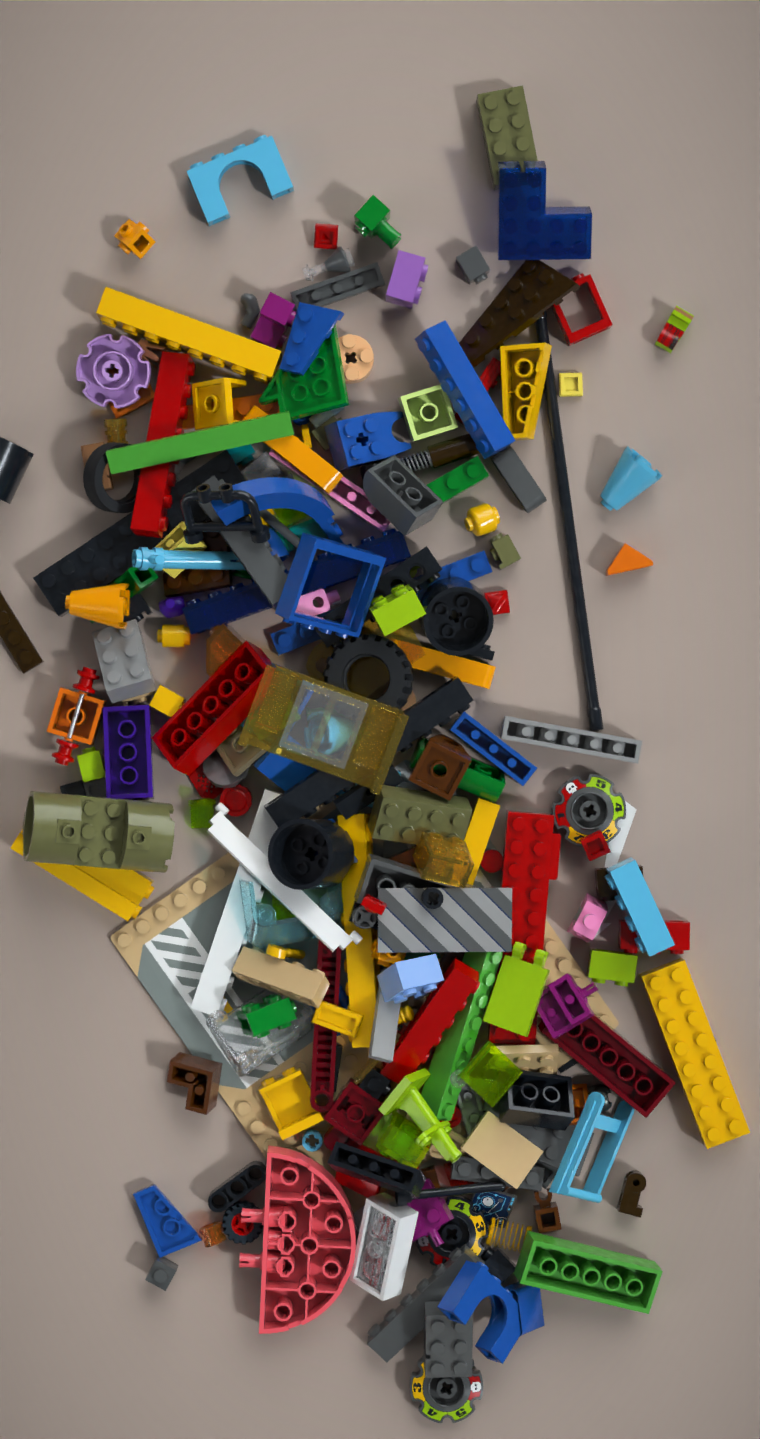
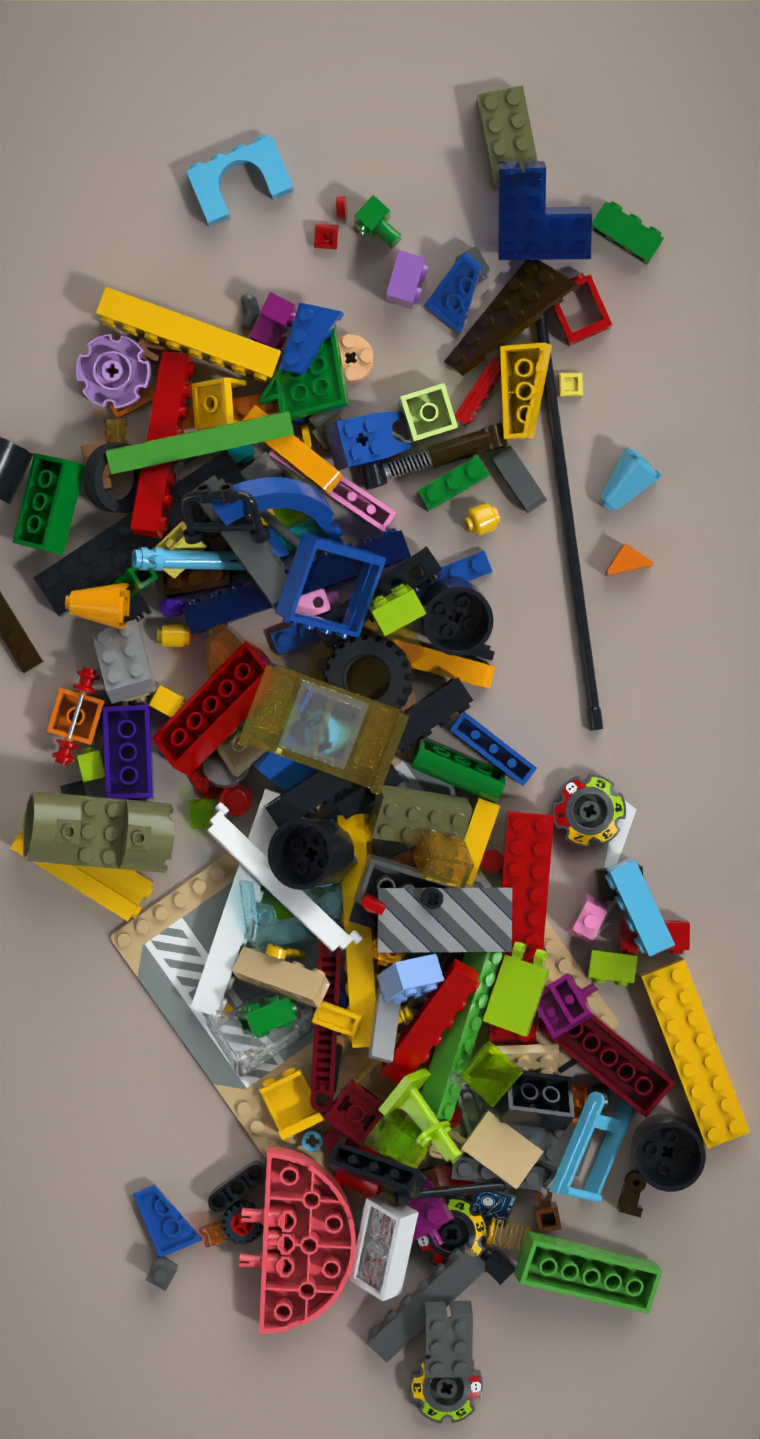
(48, 504): none -> green brick
(134, 238): light orange brick -> none
(201, 1079): reddish brown brick -> none
(339, 261): piece -> none
(340, 287): dark grey plate -> none
(341, 207): none -> red tile
(366, 919): dark grey wheel -> none
(375, 1083): black brick -> none
(400, 495): dark grey brick -> none
(444, 751): reddish brown hose -> none
(455, 292): none -> blue wing
(464, 389): blue brick -> none
(465, 1294): blue arch -> none
(498, 601): red tile -> none
(503, 550): olive brick -> none
(529, 1306): blue piece -> none
(555, 856): red tile -> none
(571, 739): light grey brick -> none
(595, 845): red plate -> none
(627, 232): none -> green brick
(674, 329): leg -> none
(676, 1169): none -> black brick

